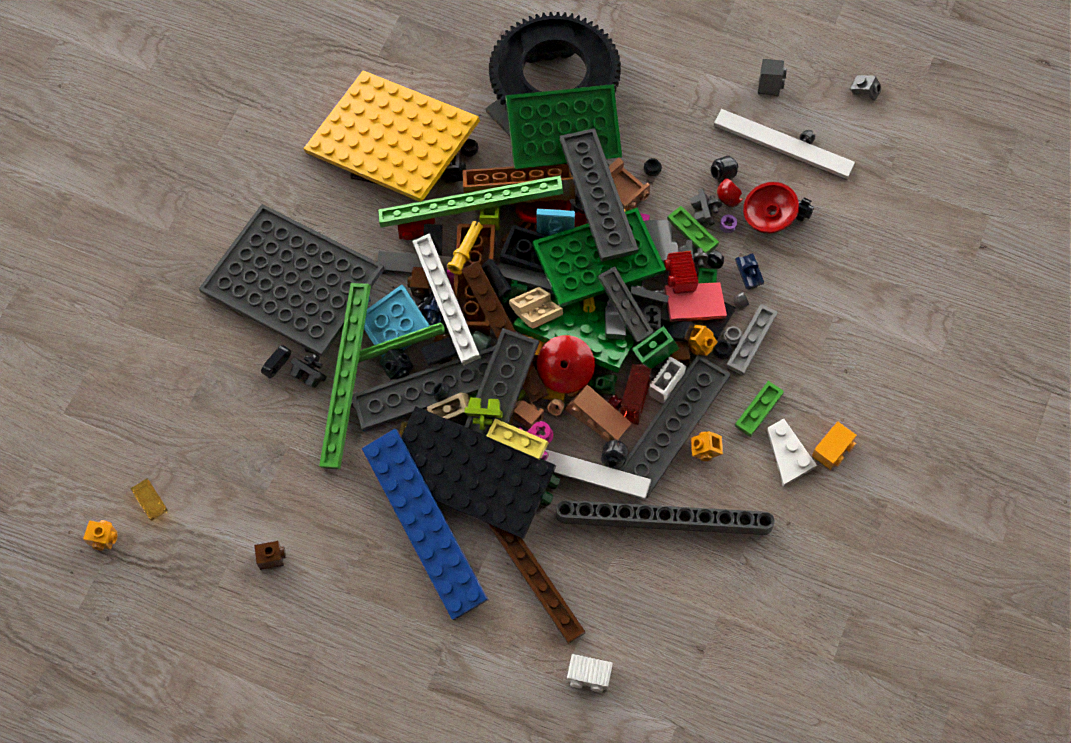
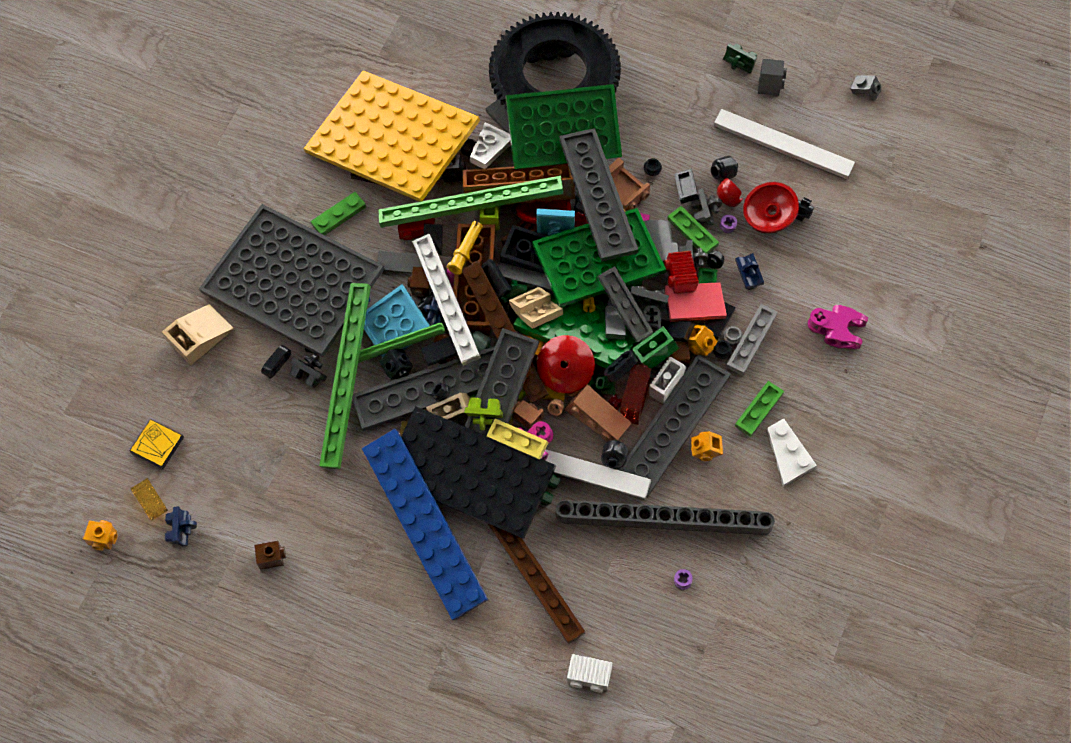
(156, 444): none -> yellow tile
(181, 526): none -> dark blue hips
(197, 333): none -> tan slope
(338, 214): none -> bright green plate
(490, 145): none -> white wing
(620, 366): none -> black beam
(683, 586): none -> medium lavender bush
(686, 186): none -> tile
(739, 58): none -> dark green hips
(740, 300): dark grey hinge -> none
(807, 133): black hinge -> none
(834, 445): light orange brick -> none
(835, 326): none -> dark pink piece

